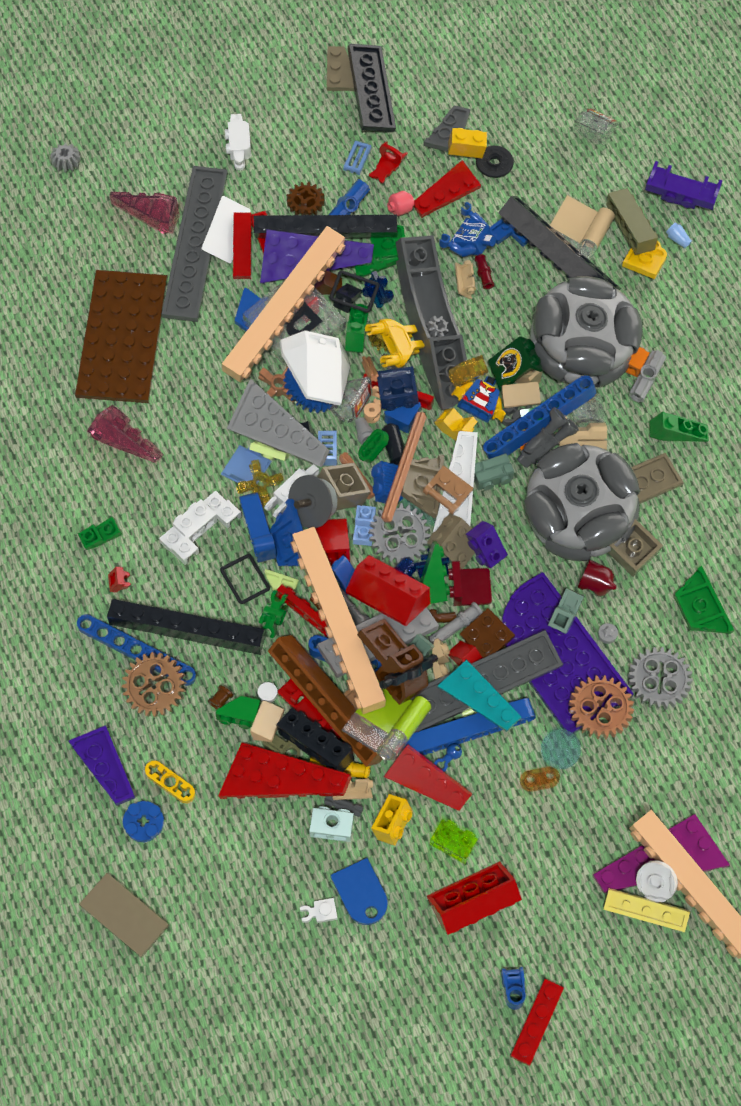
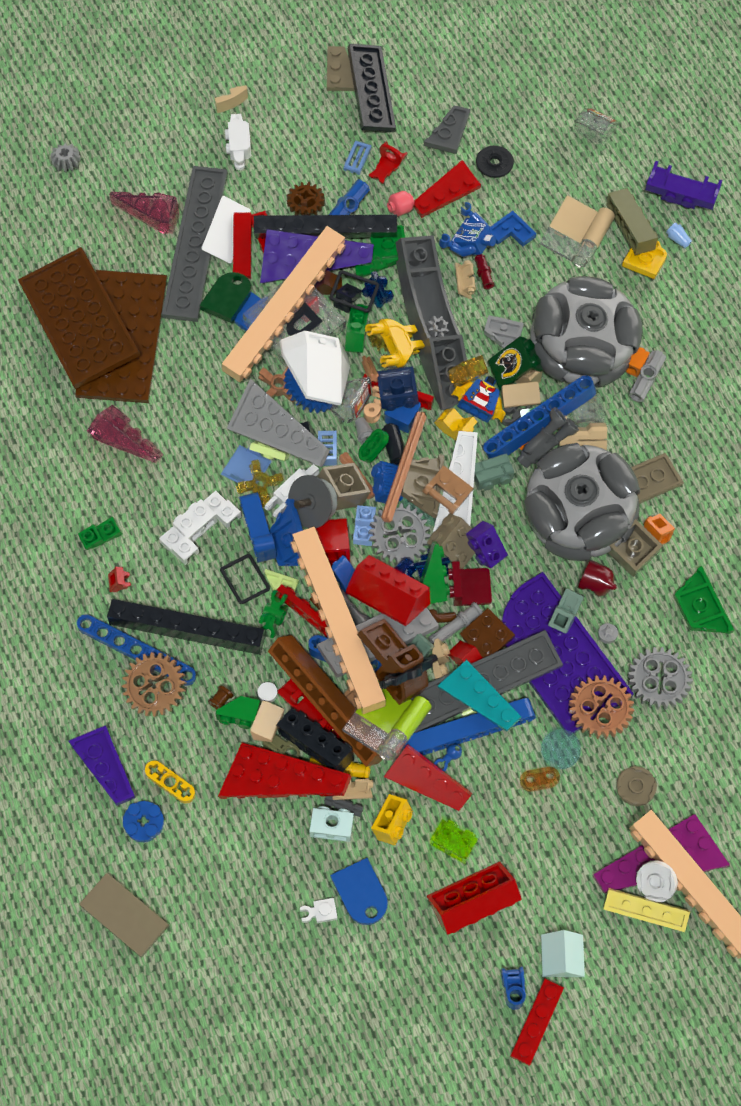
(78, 318): none -> reddish brown plate
(227, 298): none -> dark green tile
(236, 97): none -> tan slope
(467, 143): yellow brick -> none
(502, 330): none -> light grey wing
(549, 241): black brick -> none
(562, 954): none -> light aqua slope
(631, 790): none -> dark tan tile
(659, 528): none -> orange brick
(676, 428): green slope -> none

